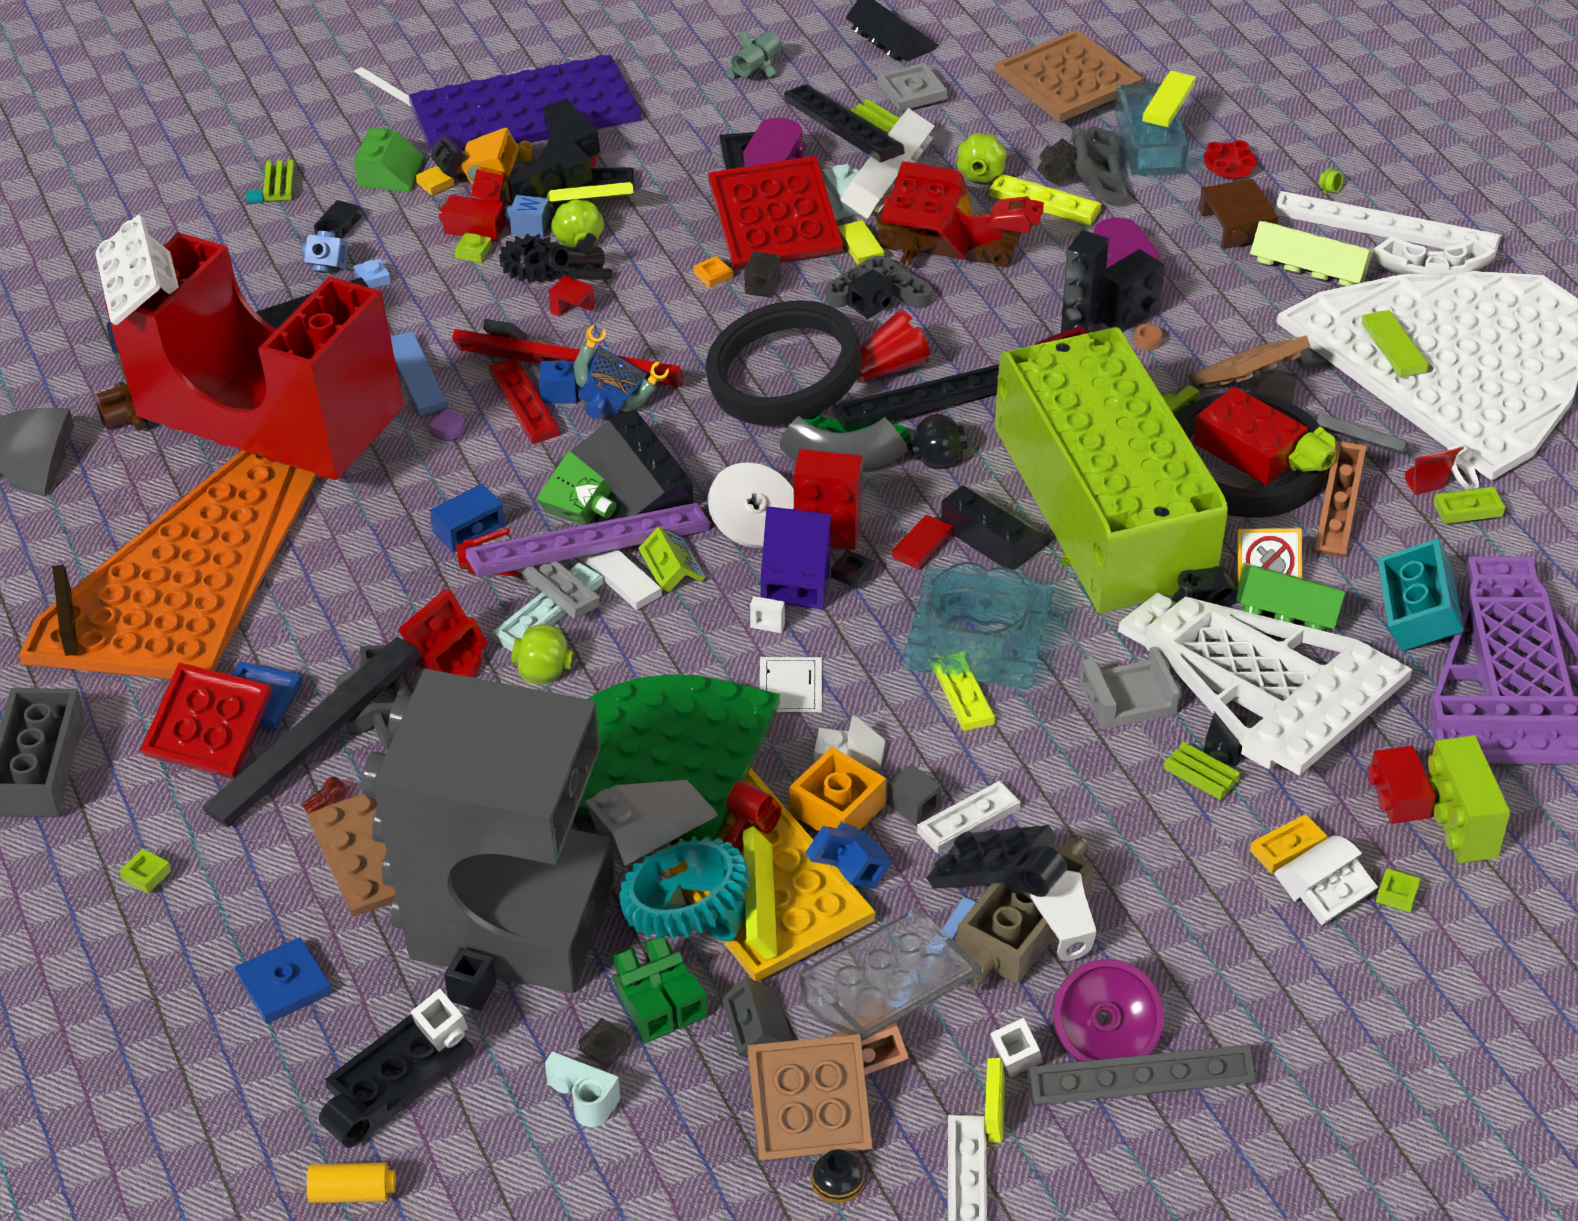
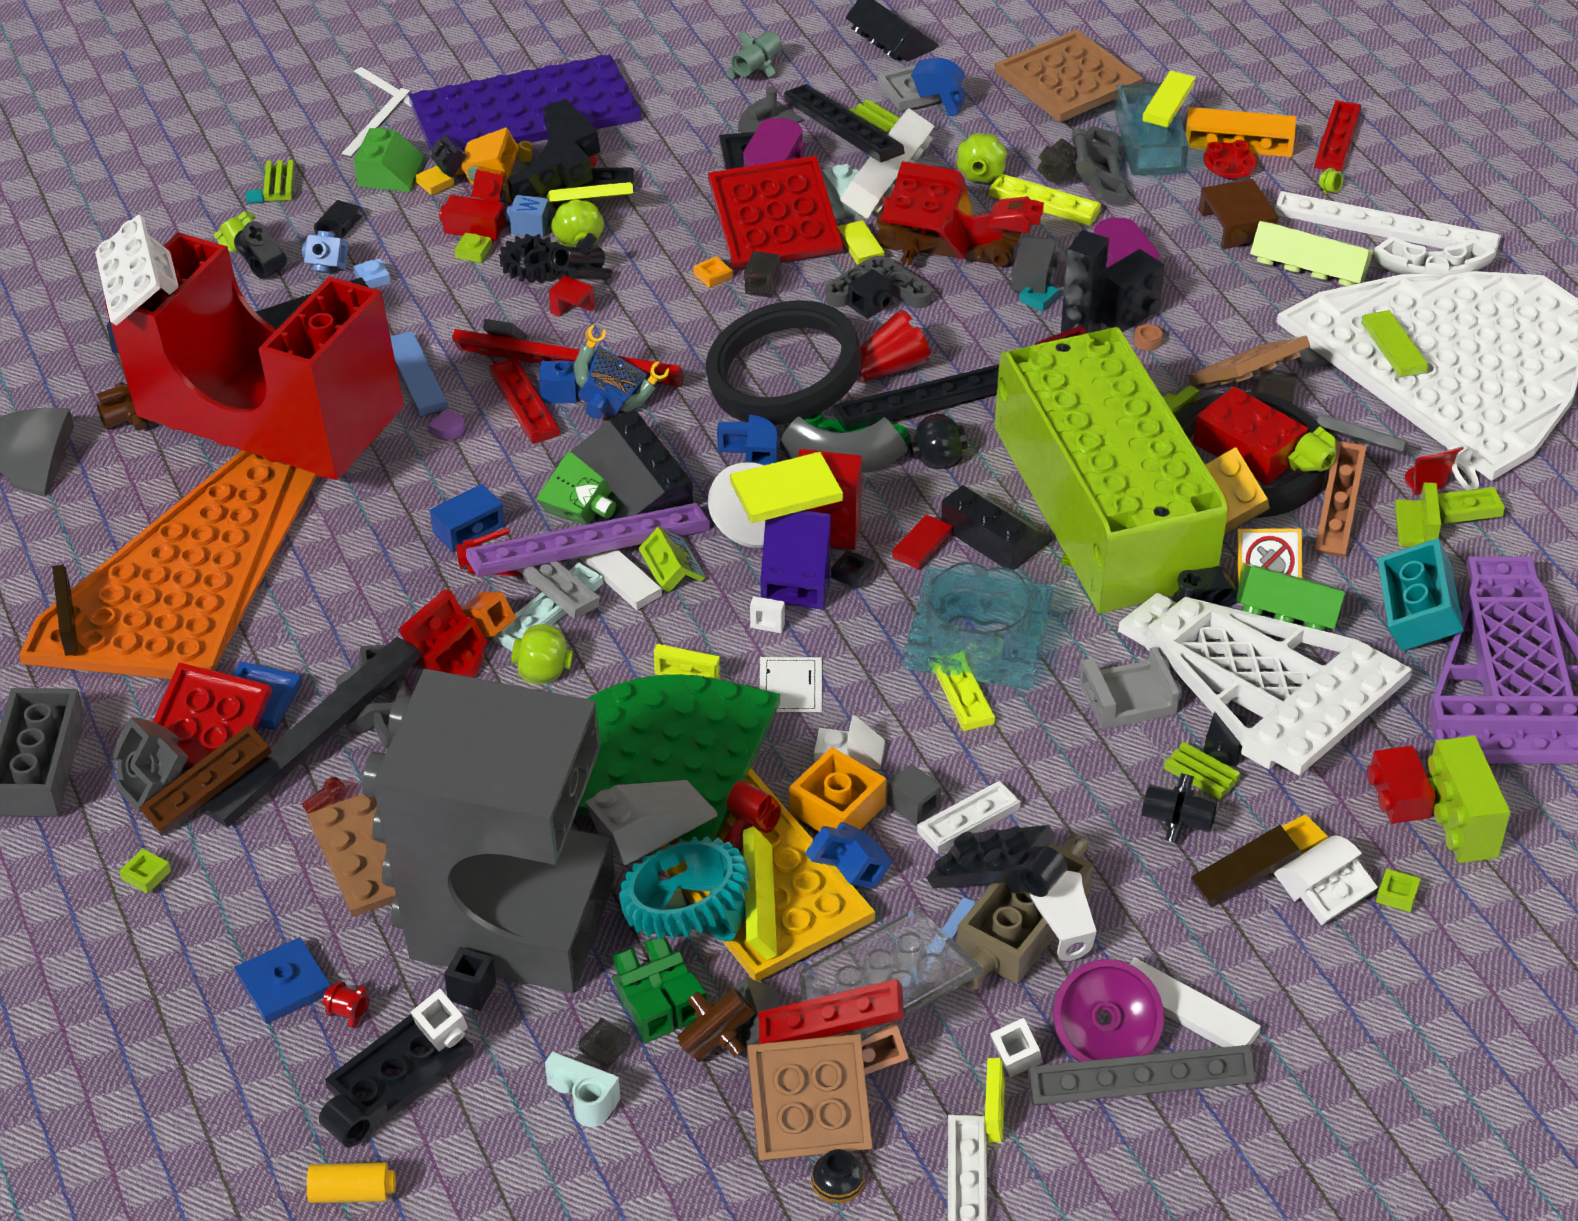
(146, 760): none -> dark grey brick
(205, 779): none -> reddish brown plate
(231, 227): none -> lime piece
(261, 251): none -> black piece
(346, 1002): none -> red brick
(375, 122): none -> white sticker
(490, 612): none -> orange brick
(675, 661): none -> neon yellow tile
(716, 1024): none -> reddish brown pin
(755, 438): none -> blue brick
(765, 109): none -> dark grey shield
(786, 487): none -> neon yellow tile
(833, 1013): none -> red plate
(940, 77): none -> blue brick
(1035, 264): none -> dark grey brick
(1038, 300): none -> teal tile
(1179, 808): none -> black pin
(1199, 1011): none -> white tile
(1239, 487): none -> yellow brick
(1245, 866): none -> dark brown tile
(1263, 132): none -> light orange brick
(1337, 135): none -> red tile
(1417, 519): none -> lime panel

